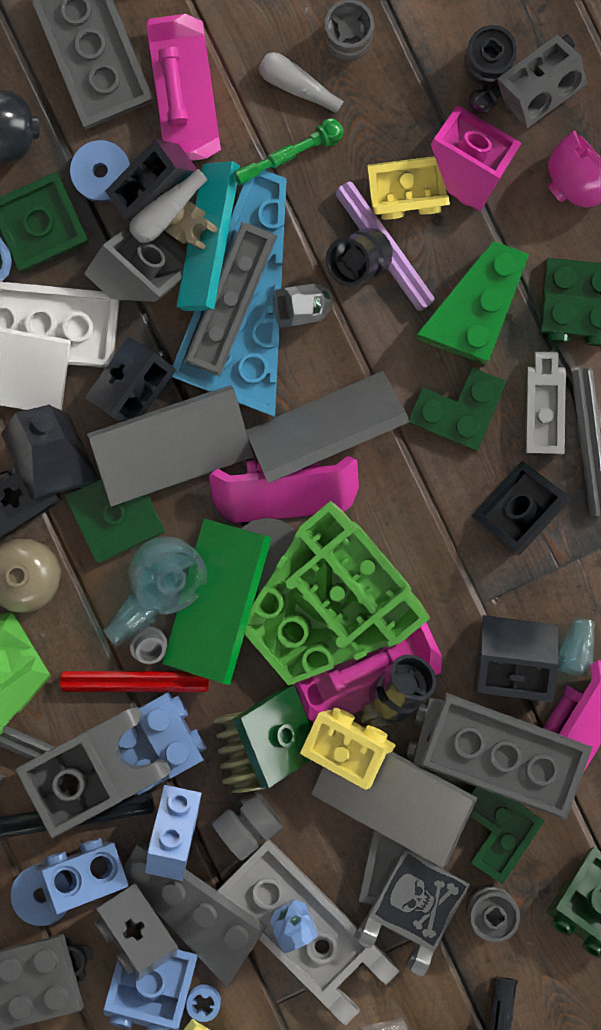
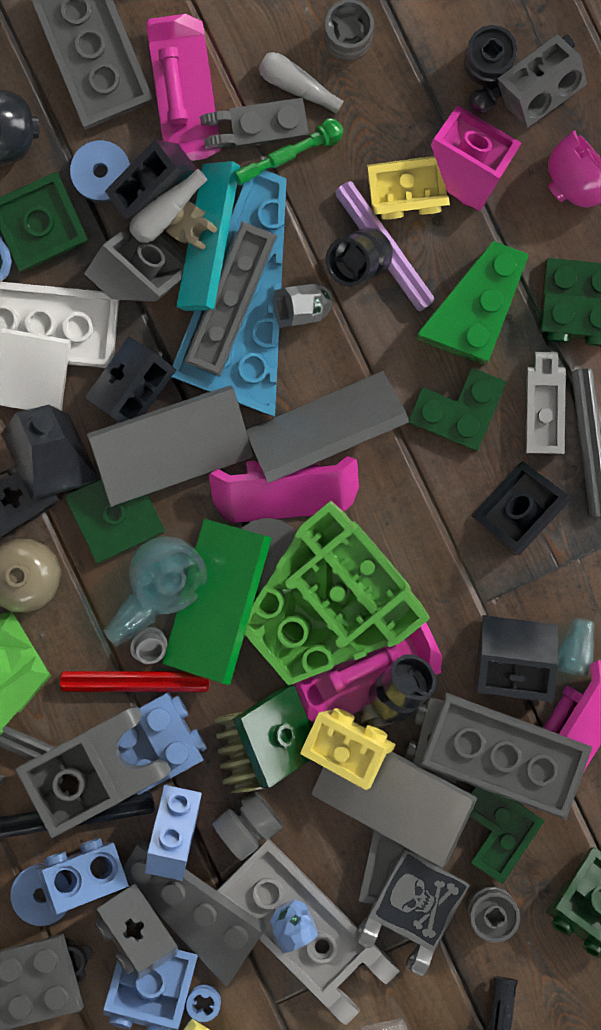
(258, 124): none -> dark grey hinge

